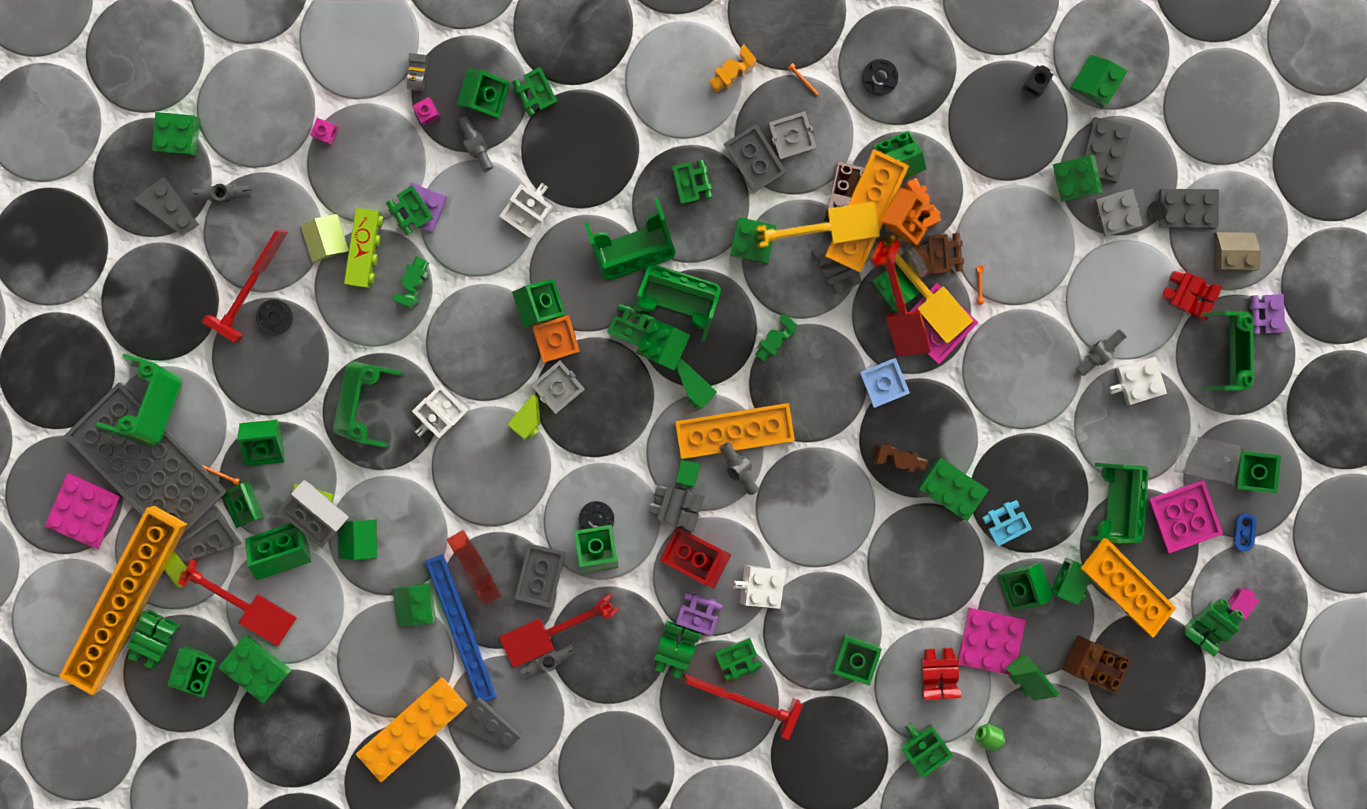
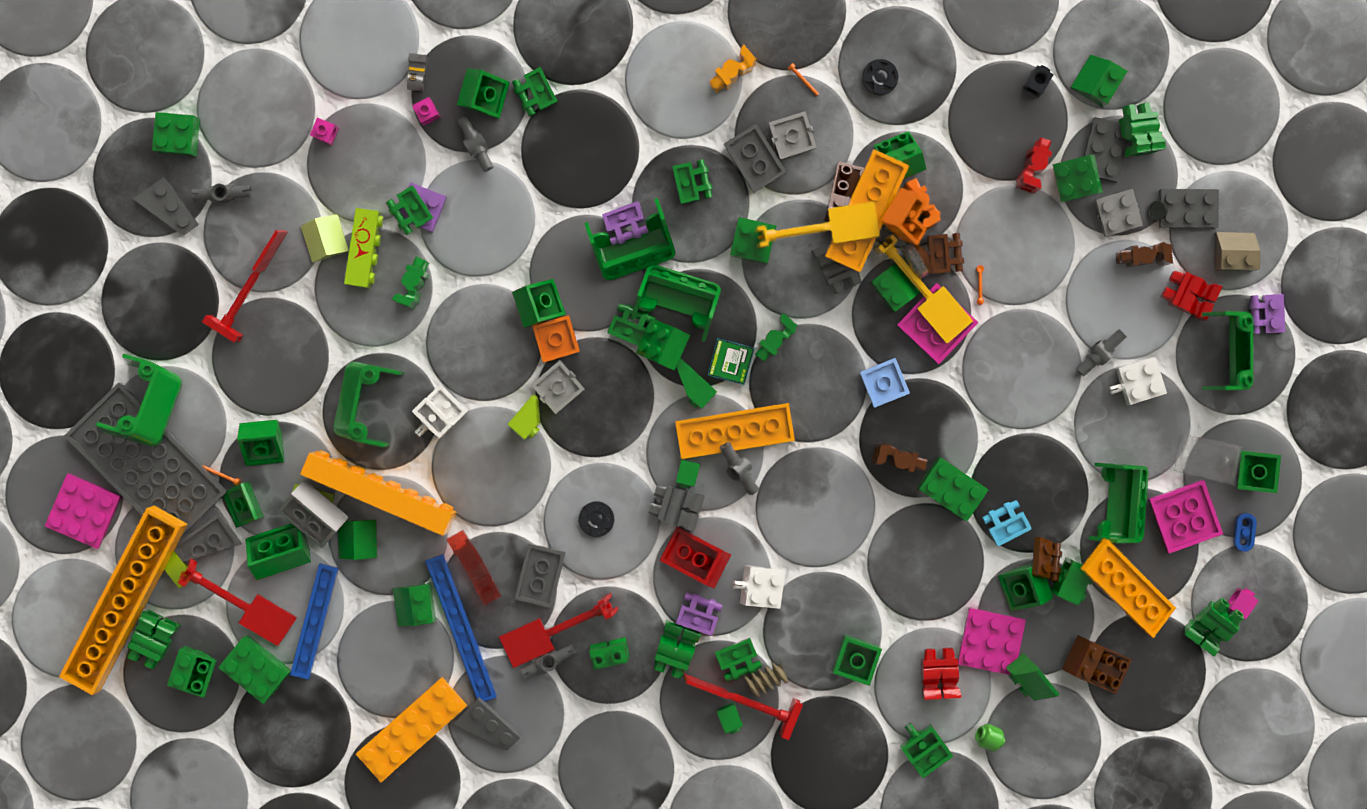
(274, 317): black wheel -> none
(314, 621): none -> blue plate
(379, 493): none -> light orange brick
(527, 210): white plate -> none
(596, 549): green slope -> none
(609, 655): none -> green hips
(624, 217): none -> medium lavender plate
(729, 718): none -> green brick
(731, 361): none -> tile
(767, 679): none -> dark tan piece
(905, 327): red piece -> none
(1034, 165): none -> red hips
(1042, 557): none -> reddish brown plate
(1141, 130): none -> green hips
(1145, 255): none -> reddish brown hips

